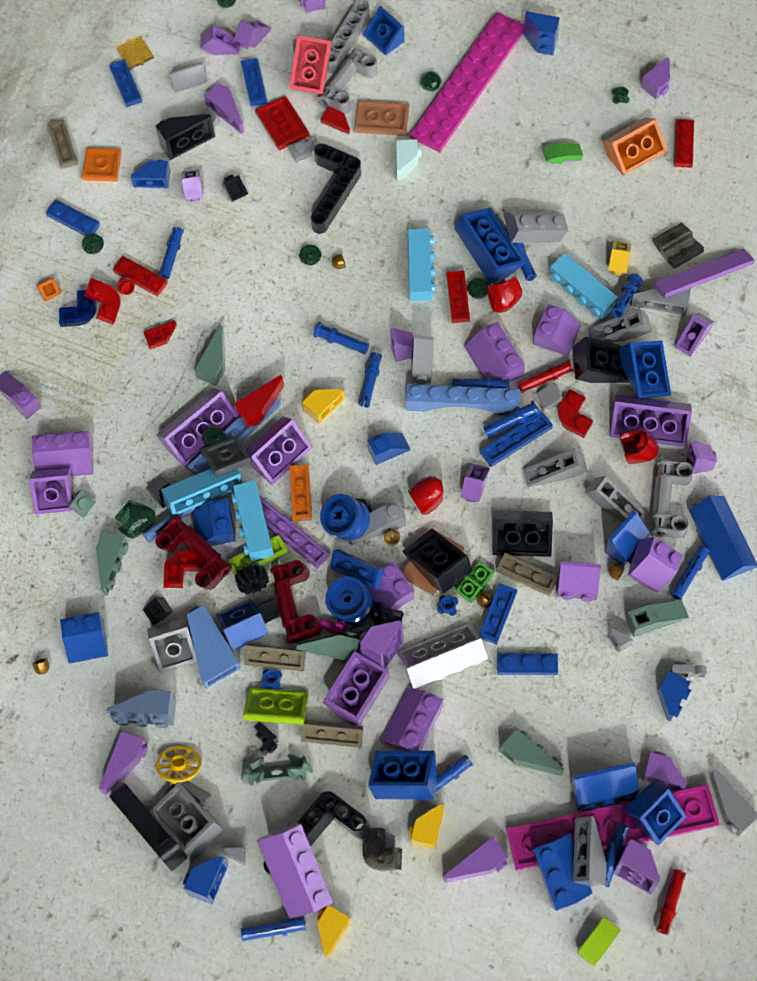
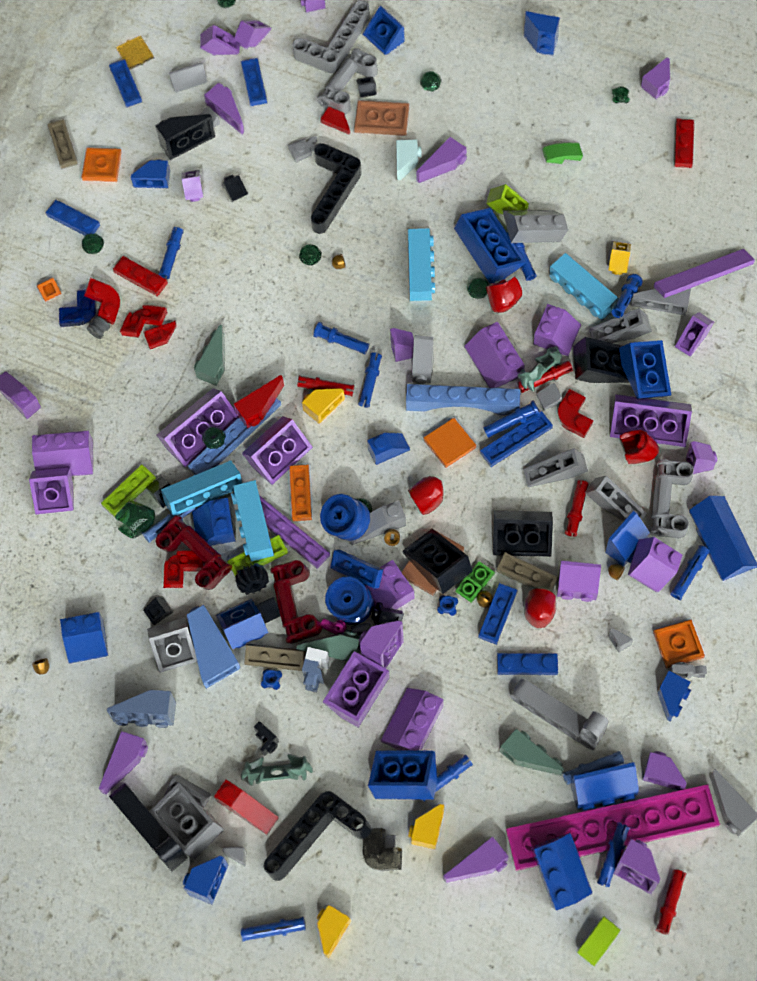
(81, 503): sand green plate -> none
(98, 327): none -> dark grey wheel
(109, 555): sand green slope -> none
(126, 286): red plate -> none
(128, 490): none -> lime plate
(148, 315): none -> red plate
(178, 764): yellow wheel -> none
(226, 456): dark grey plate -> none
(245, 807): none -> slope
(276, 706): lime tile -> none
(282, 123): red tile -> none
(294, 870): medium lavender slope -> none
(310, 65): coral slope -> none
(312, 668): none -> sand blue hips
(318, 384): none -> red pin
(332, 733): dark tan plate -> none
(366, 87): none -> black slope
(442, 655): white slope -> none
(444, 160): none -> medium lavender slope
(449, 442): none -> orange tile
(458, 296): red plate -> none
(468, 82): dark pink plate -> none
(474, 483): medium lavender slope -> none
(486, 383): blue pin -> none
(505, 199): none -> lime slope
(540, 607): none -> red piece
(545, 362): none -> sand green piece
(574, 516): none -> red pin
(583, 730): none -> light grey beam
(589, 858): light grey slope -> none
(605, 762): none -> medium blue pin
(635, 145): orange slope -> none
(655, 616): sand green slope -> none
(656, 812): blue slope -> none
(678, 245): clear smoke slope -> none
(678, 643): none -> orange tile

